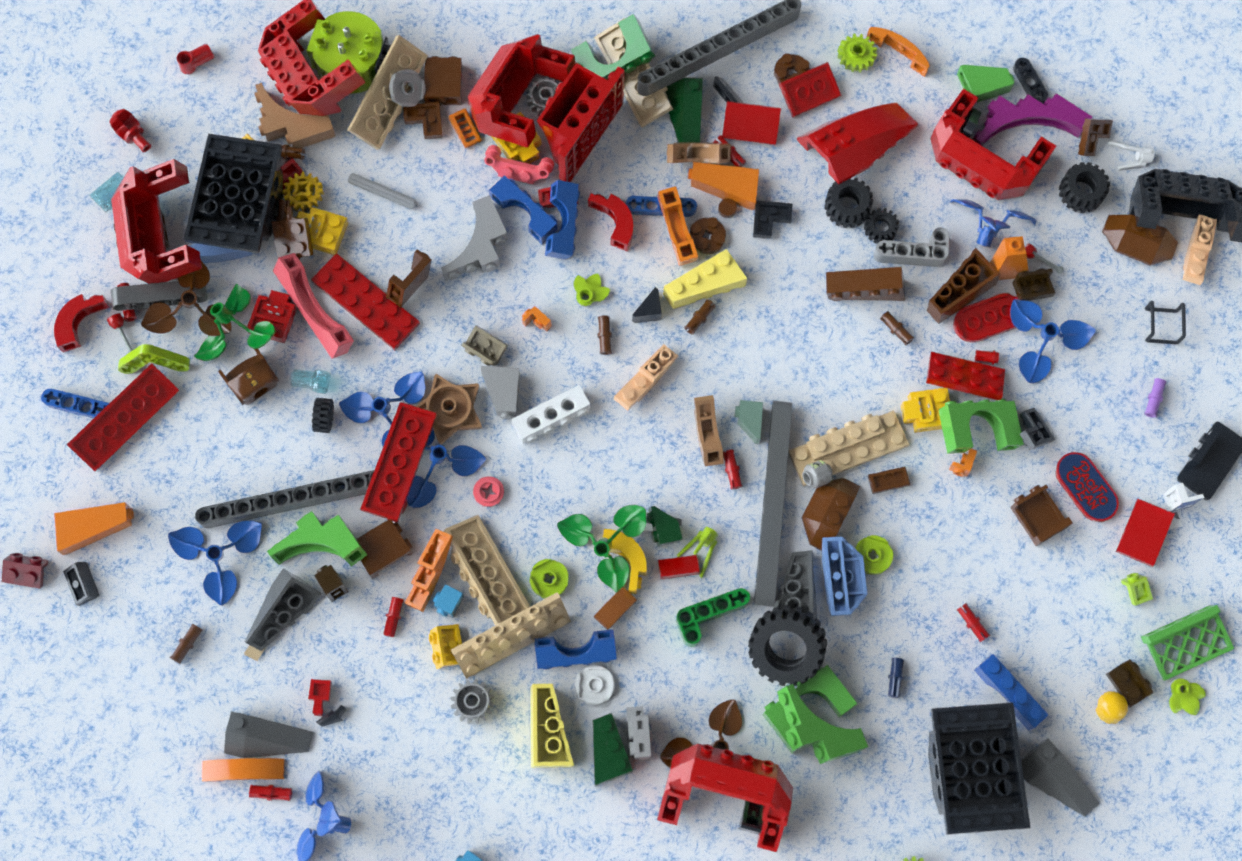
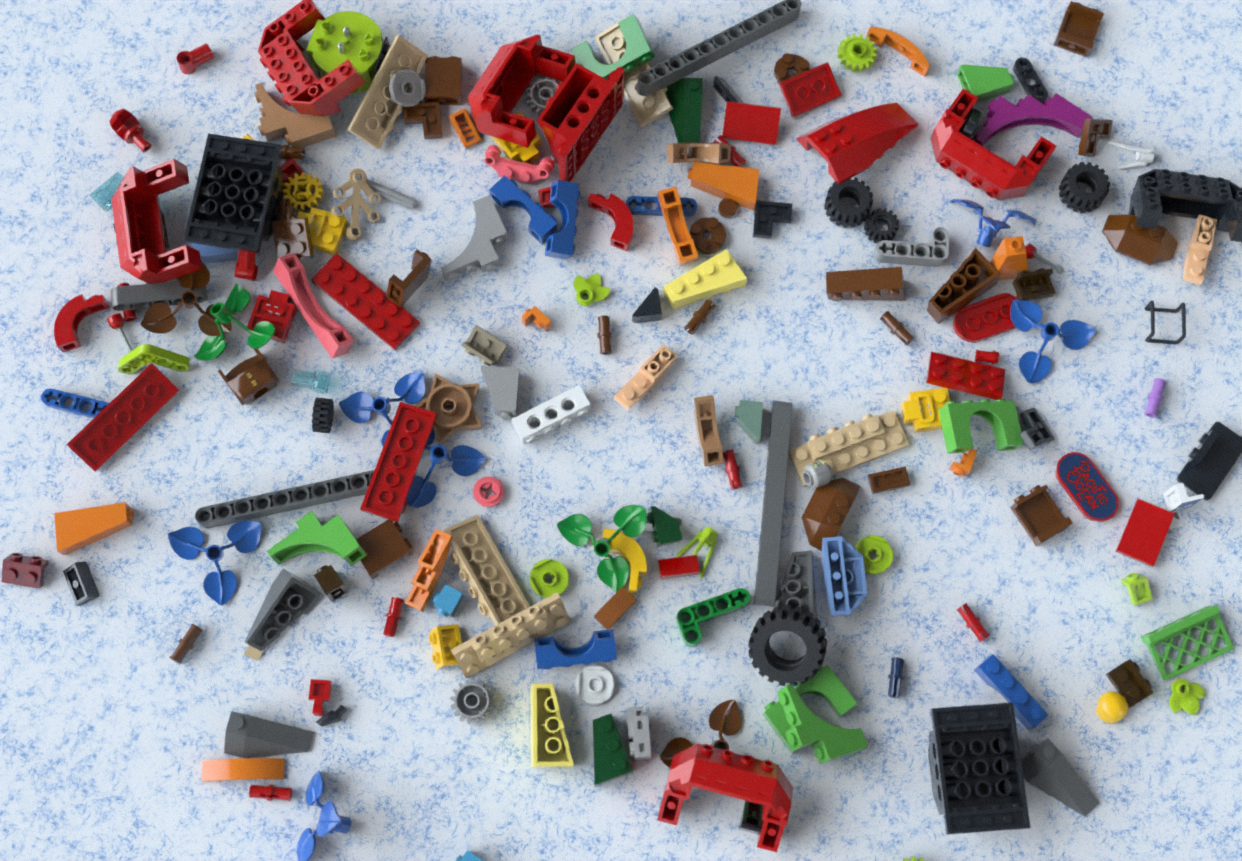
(246, 267): none -> red piece
(356, 201): none -> tan plant
(1078, 29): none -> reddish brown panel

